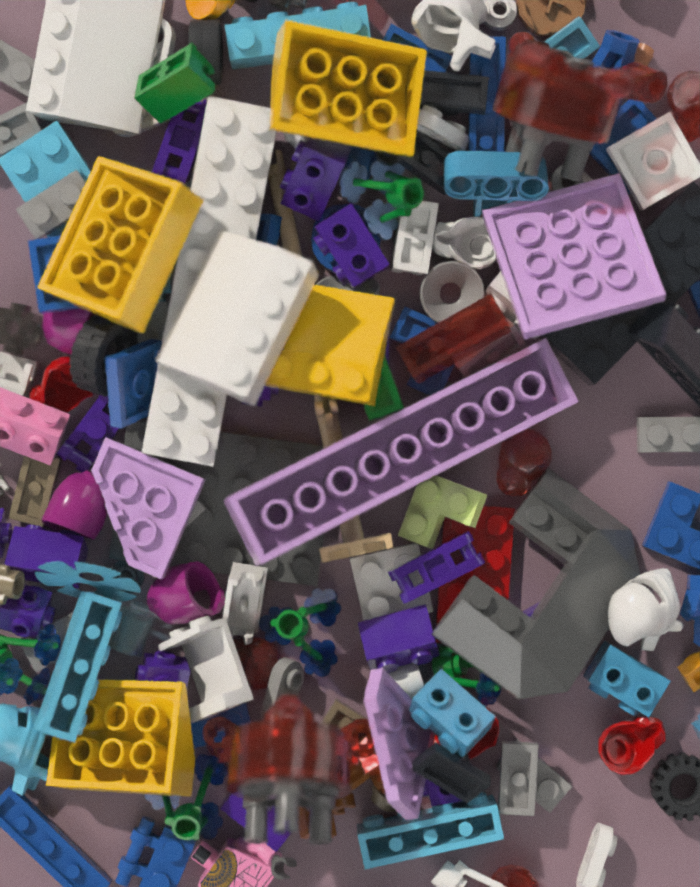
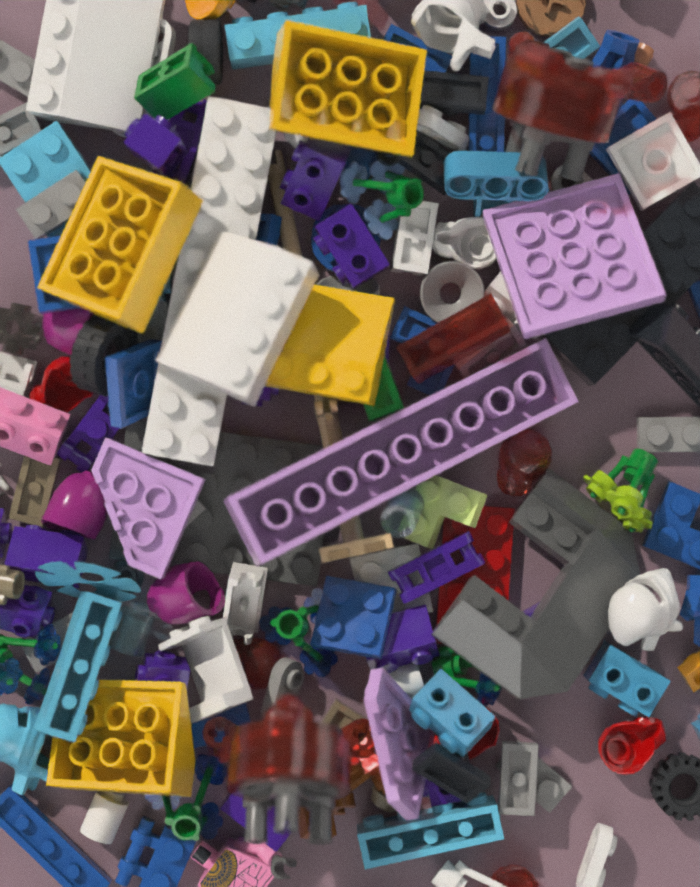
(104, 816): none -> white brick
(155, 144): none -> dark purple brick
(353, 617): none -> blue plate
(402, 513): none -> clear light blue brick
(626, 500): none -> plant

